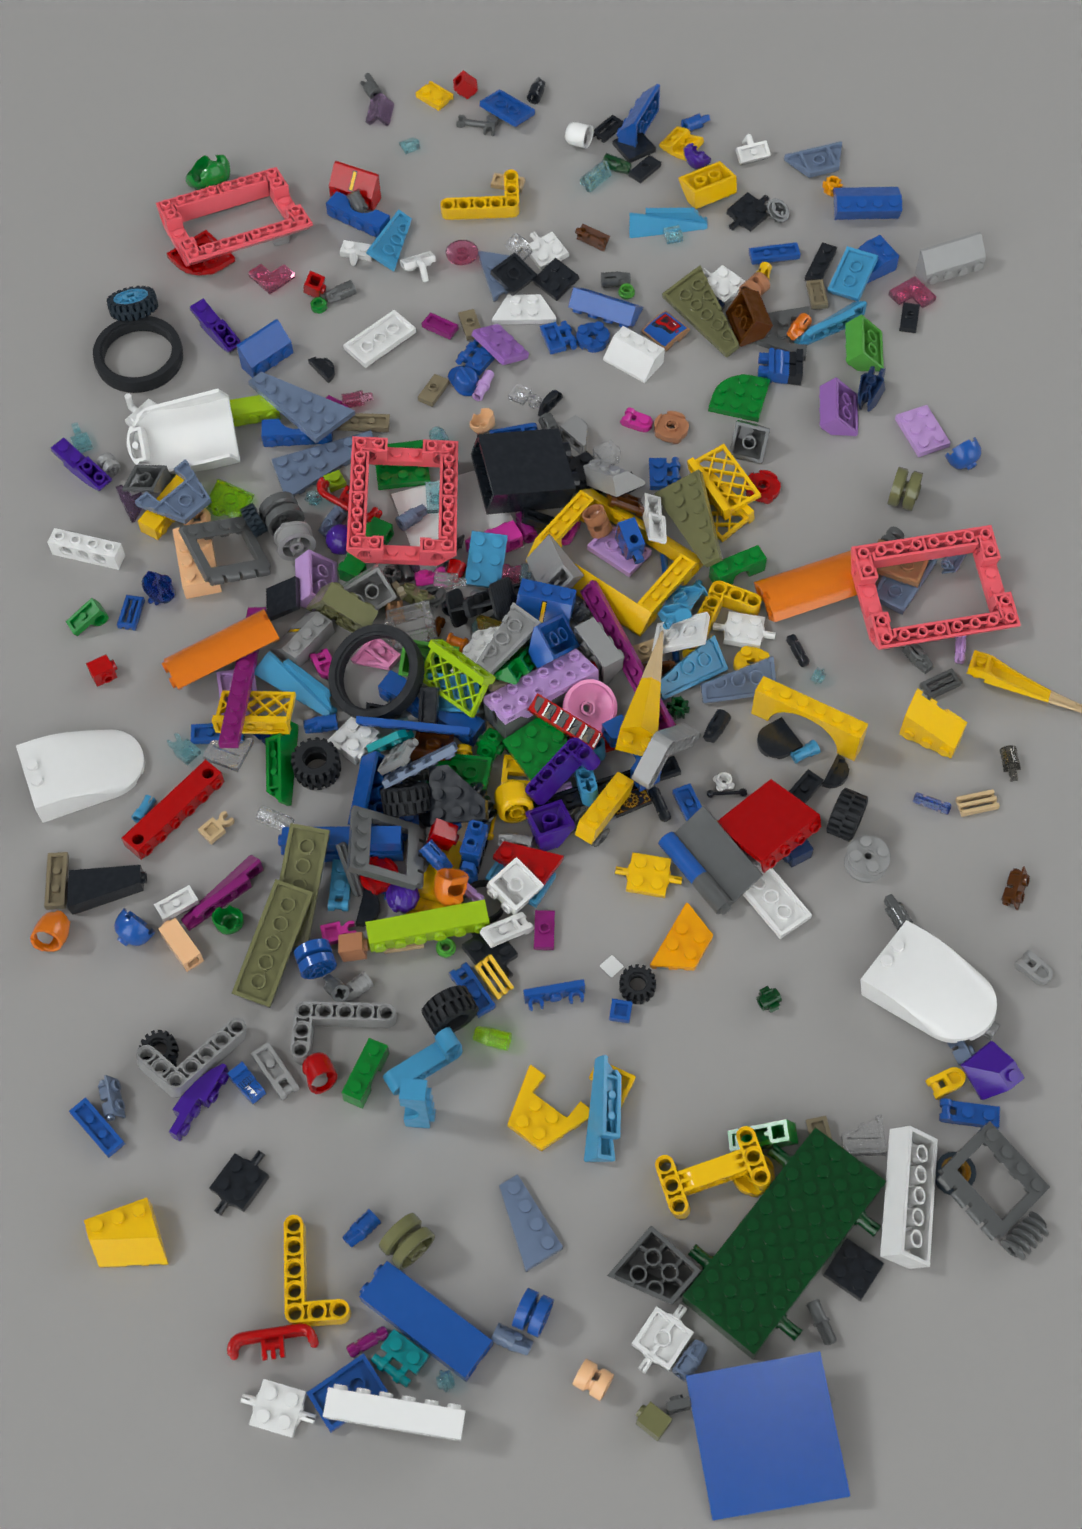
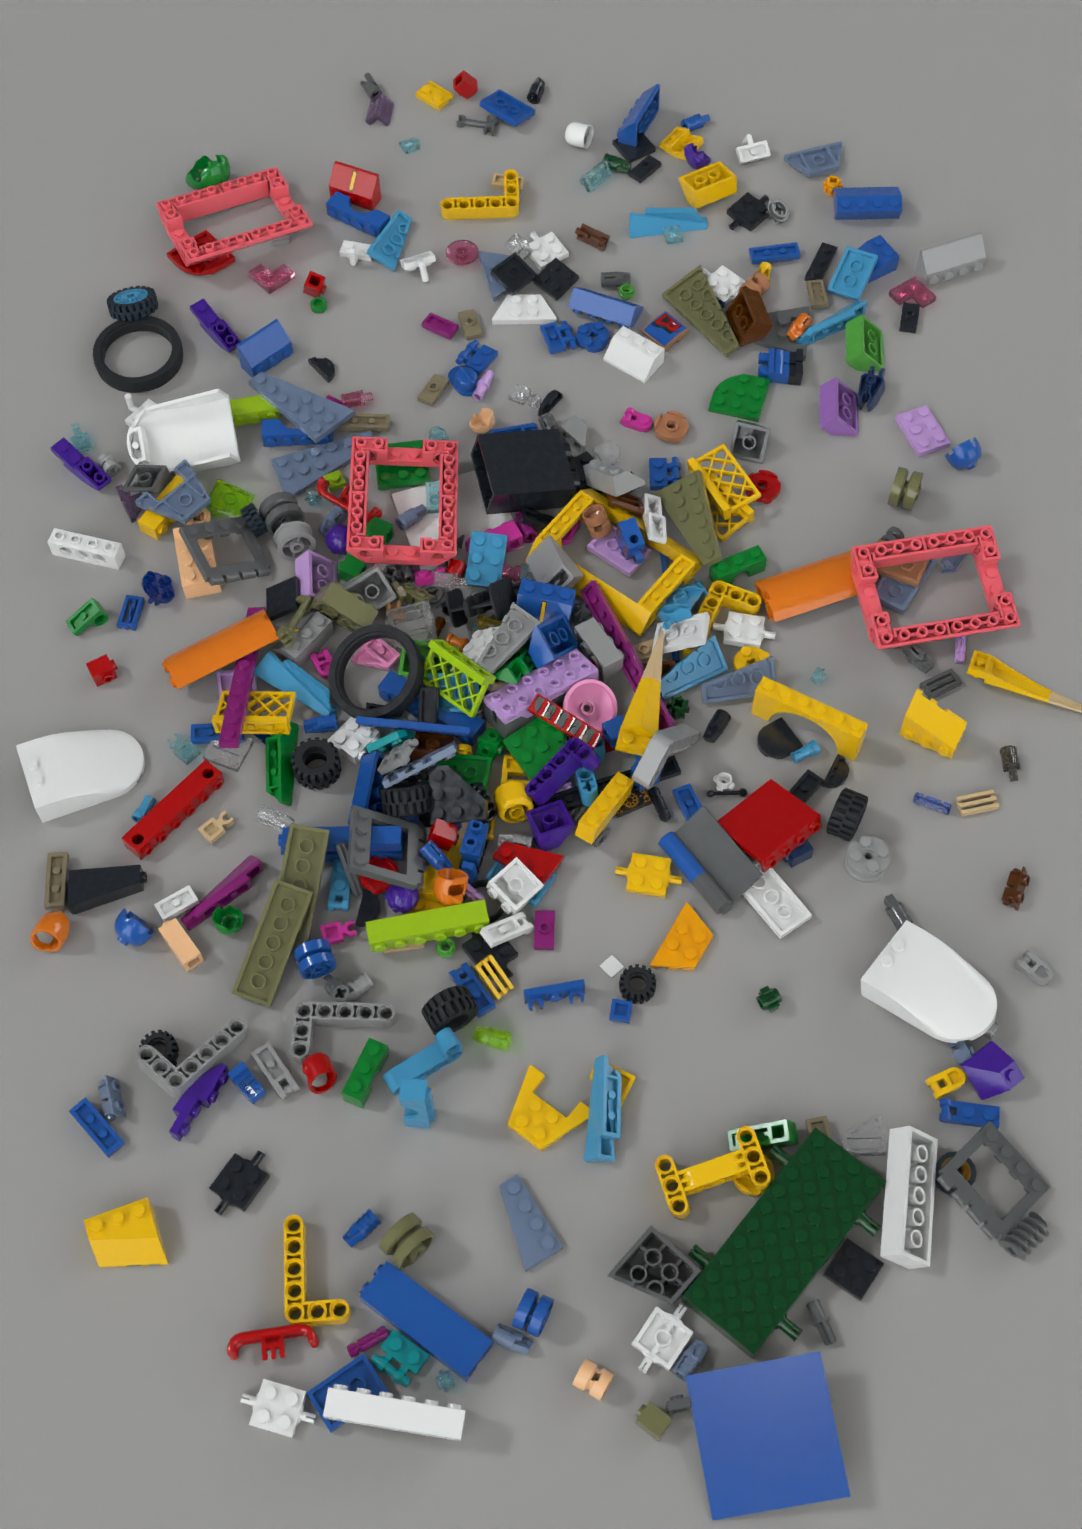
(284, 632): none -> olive hinge
(336, 293): dark grey hinge -> none
(353, 946): nougat brick -> none
(357, 201): dark grey hinge -> none
(379, 338): white plate -> none
(500, 344): medium lavender plate -> none
(610, 129): black tile -> none
(798, 650): black axle -> none

